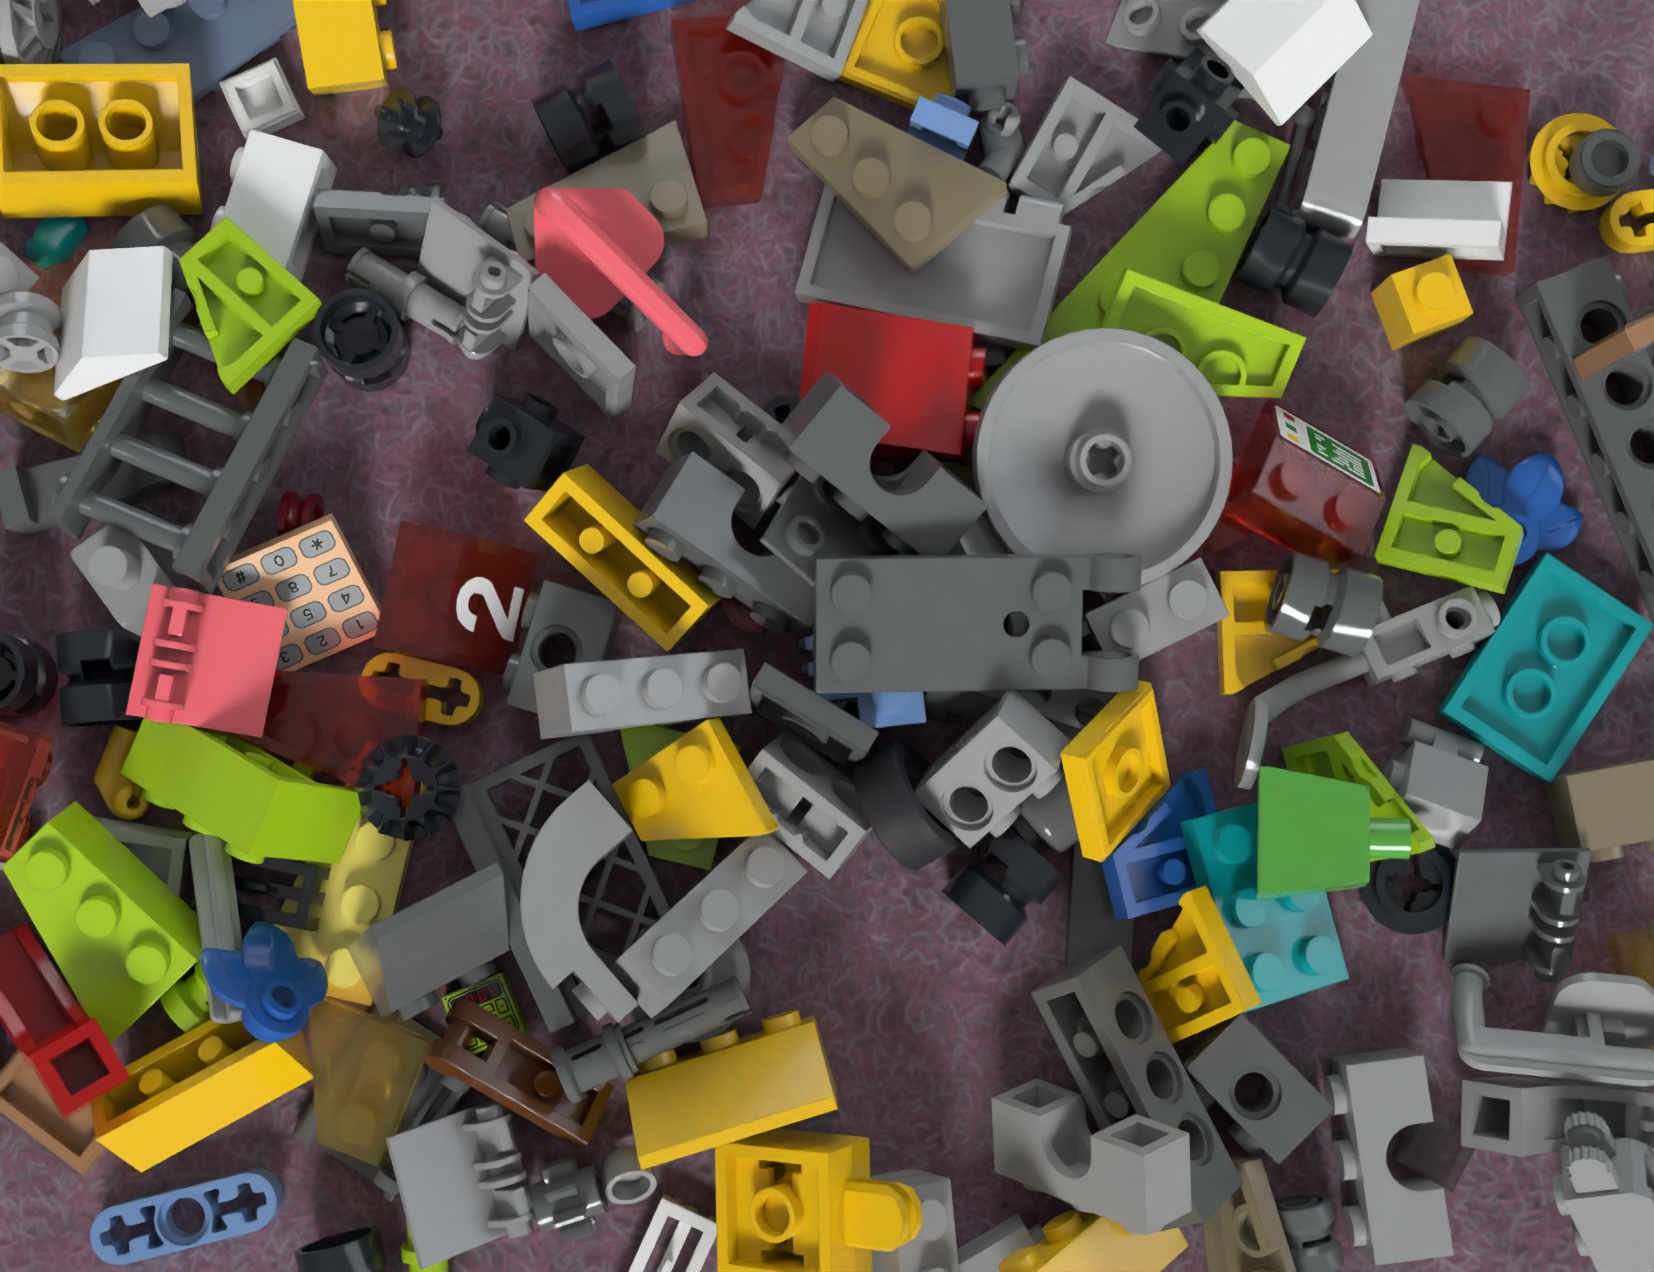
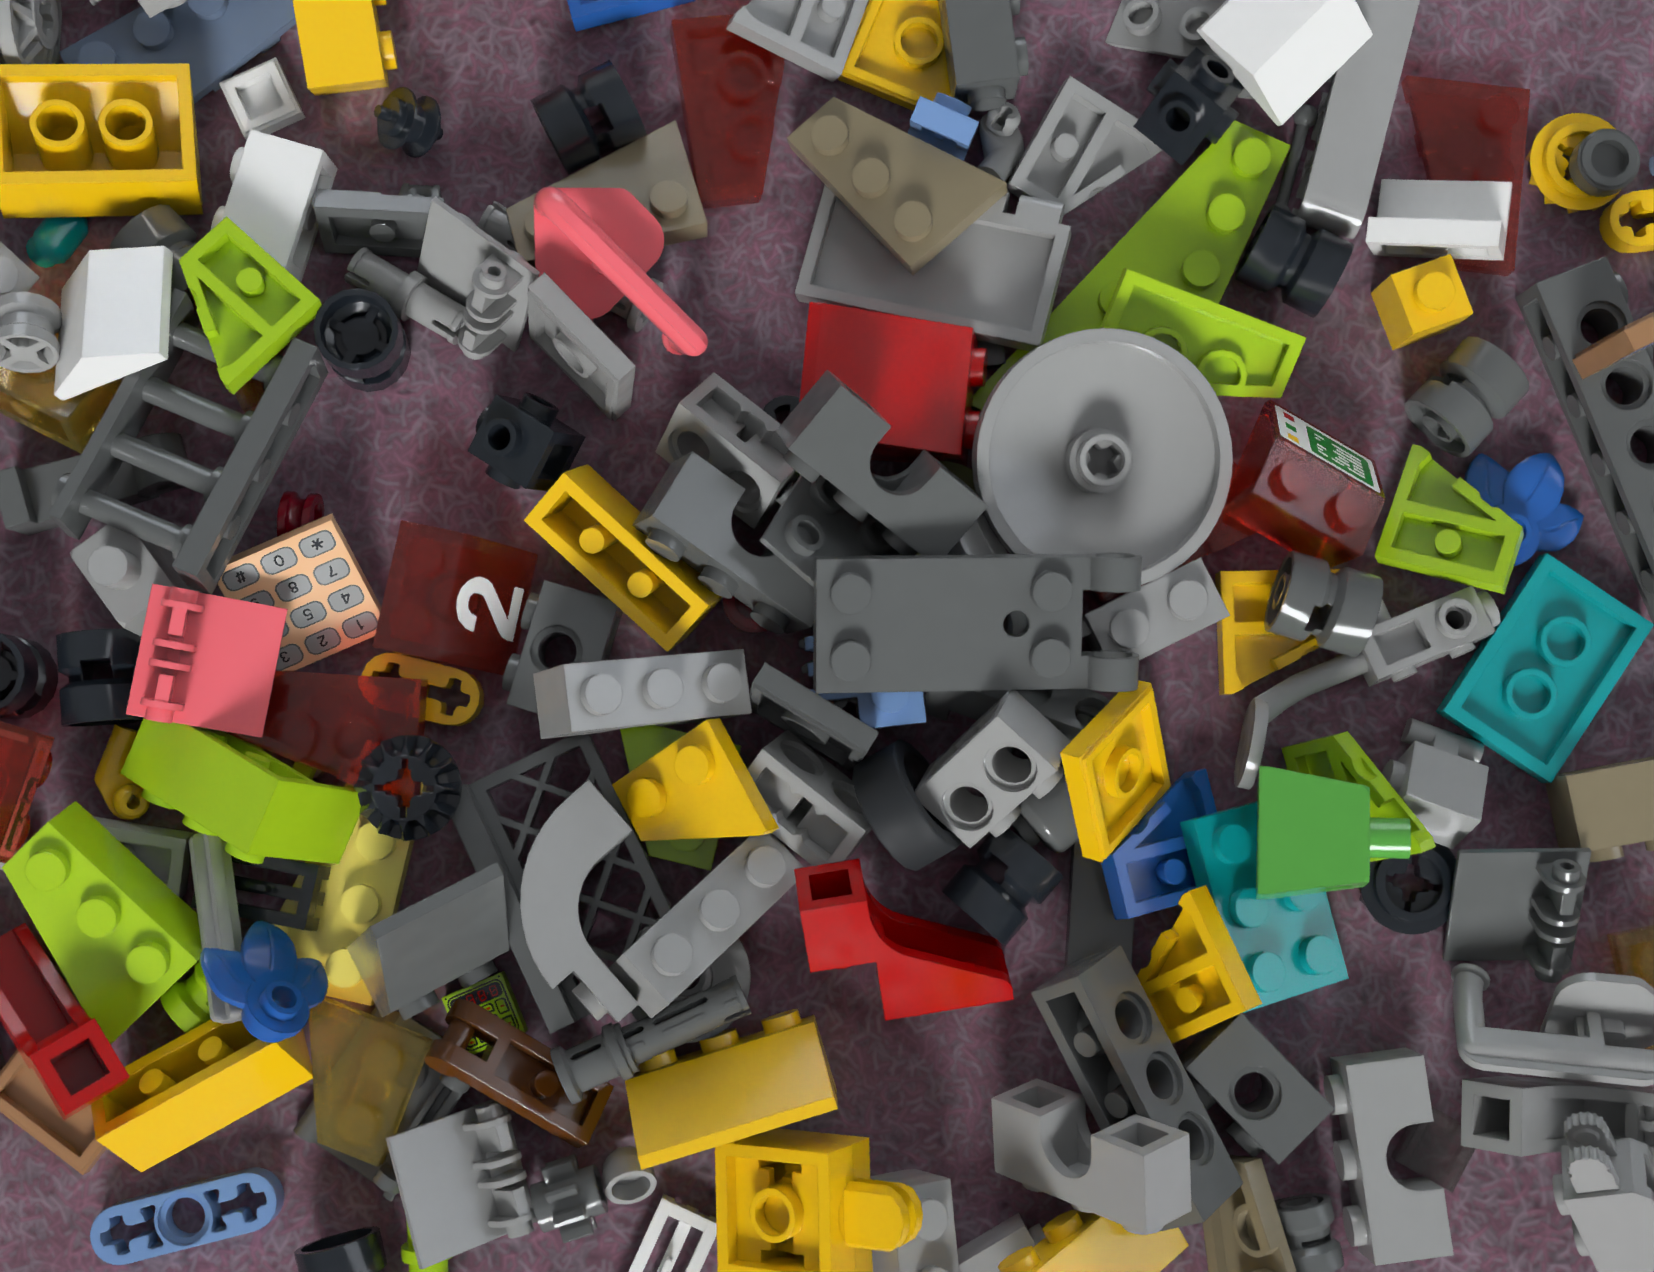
(917, 961): none -> red arch

